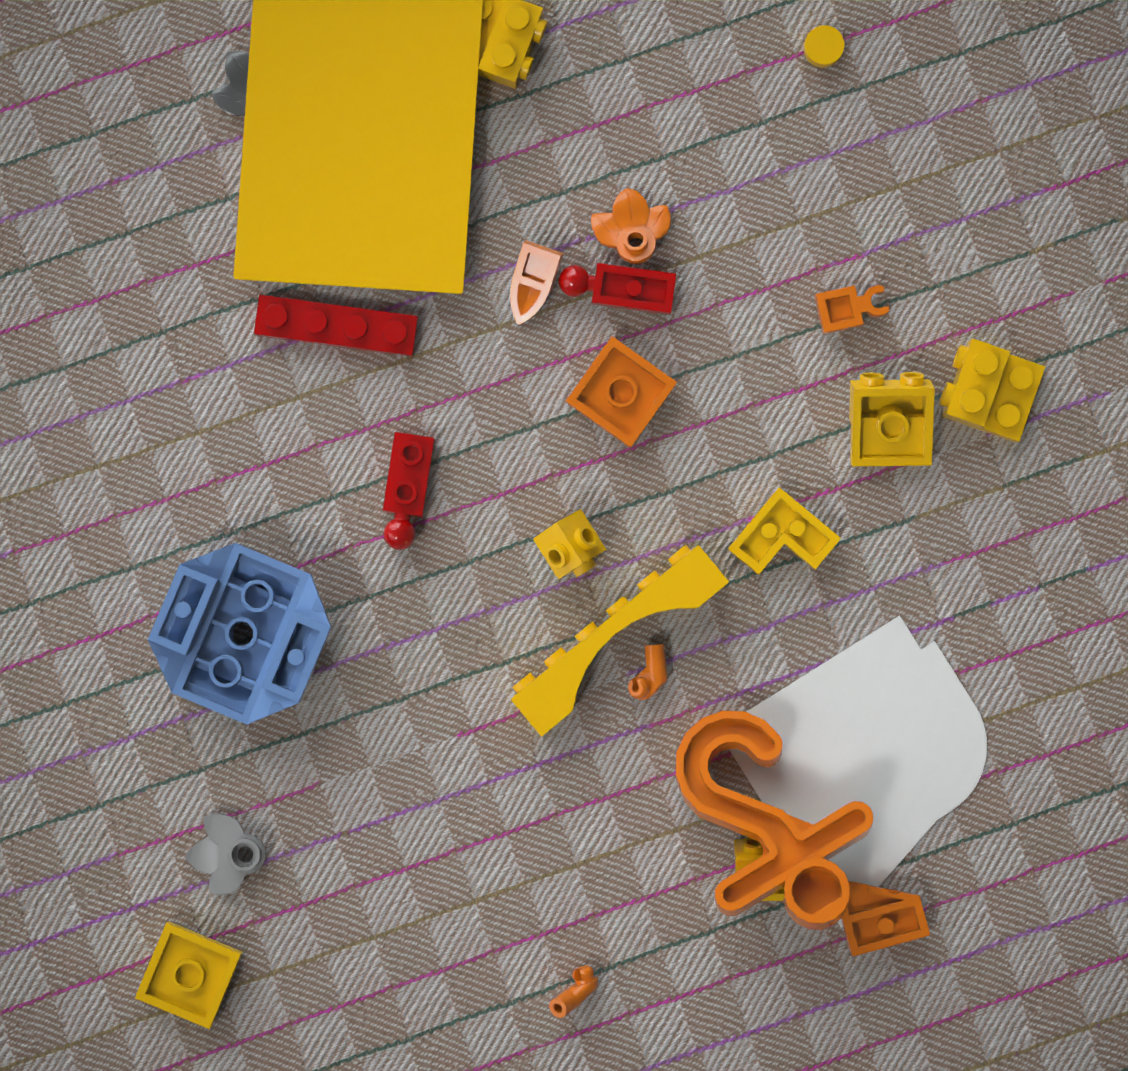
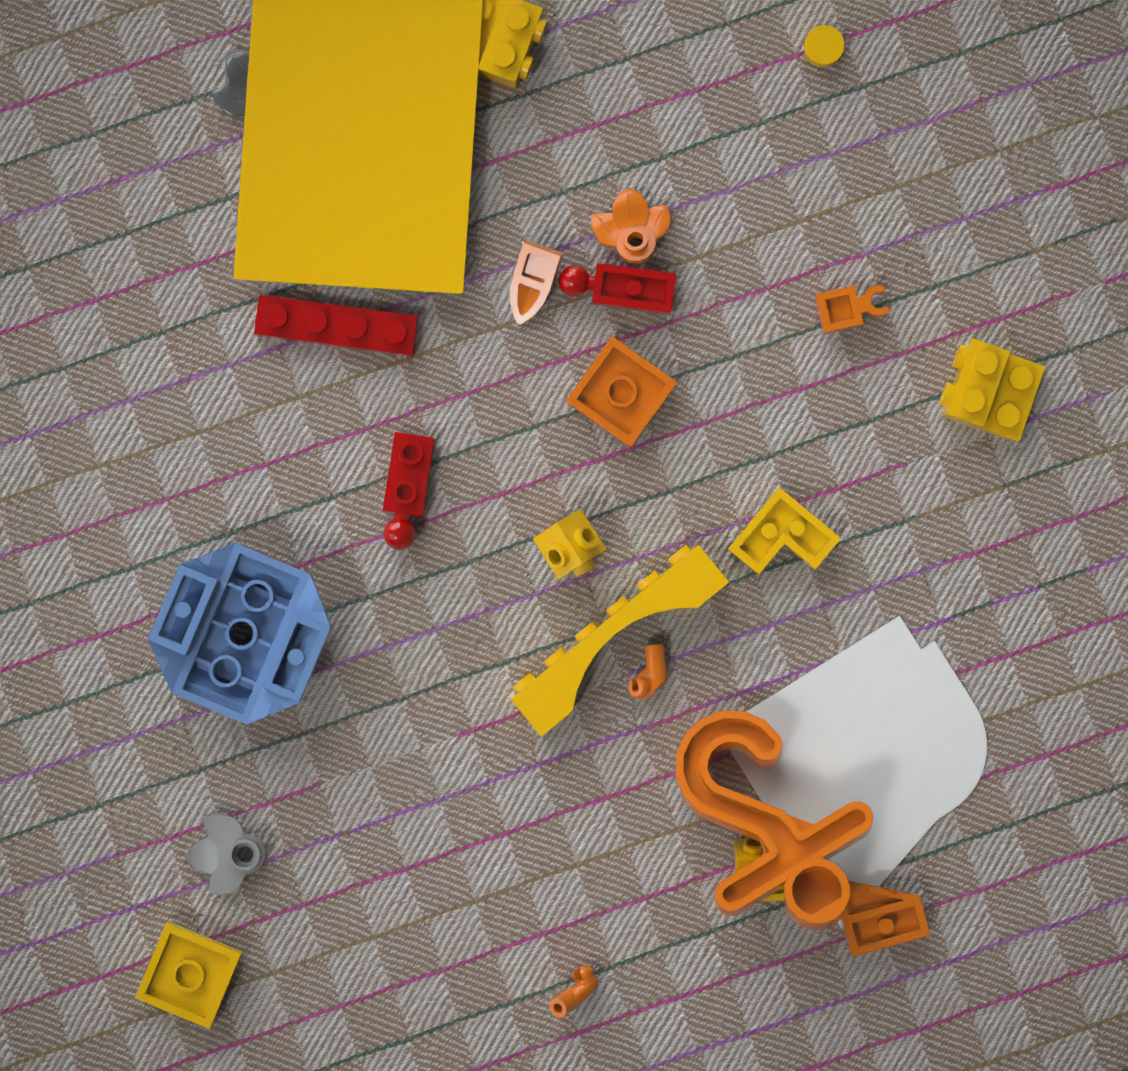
(891, 420): yellow plate -> none

